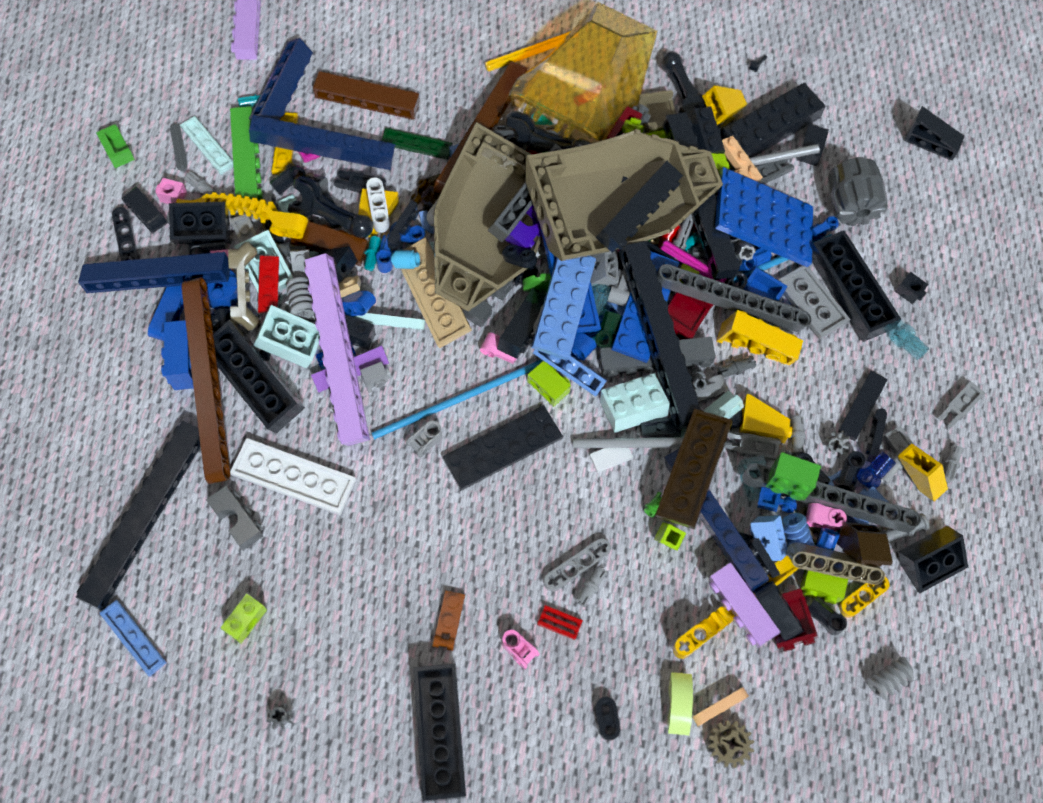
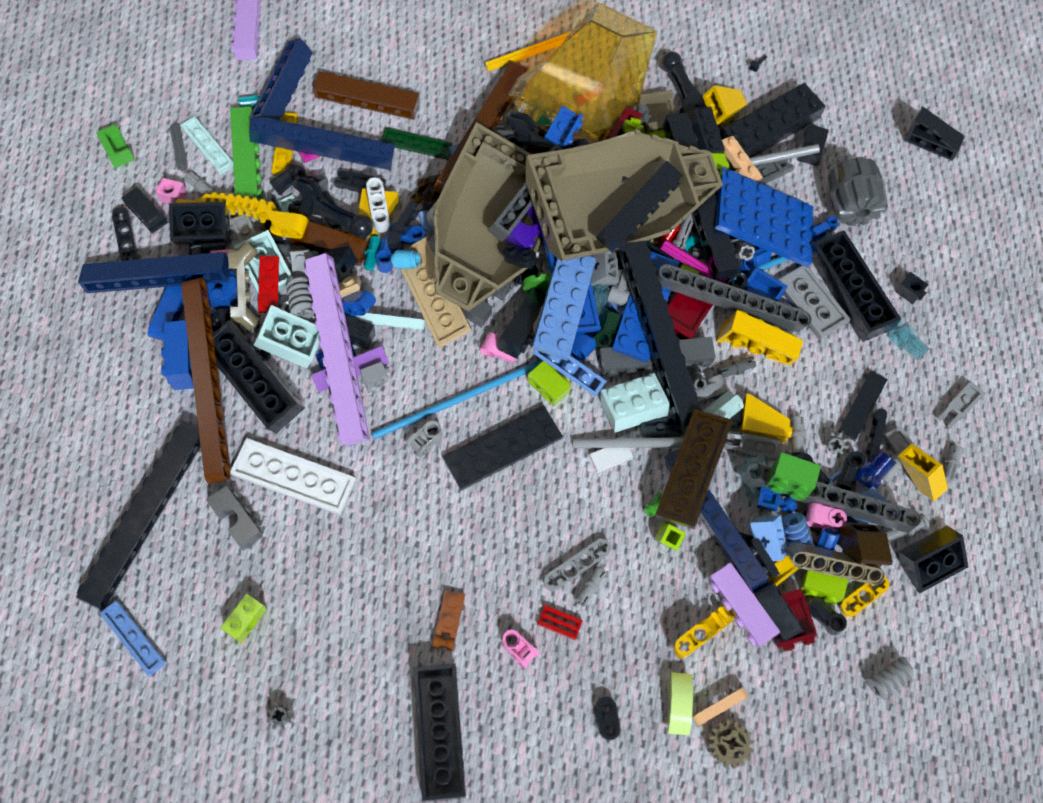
(563, 127): none -> blue bracket

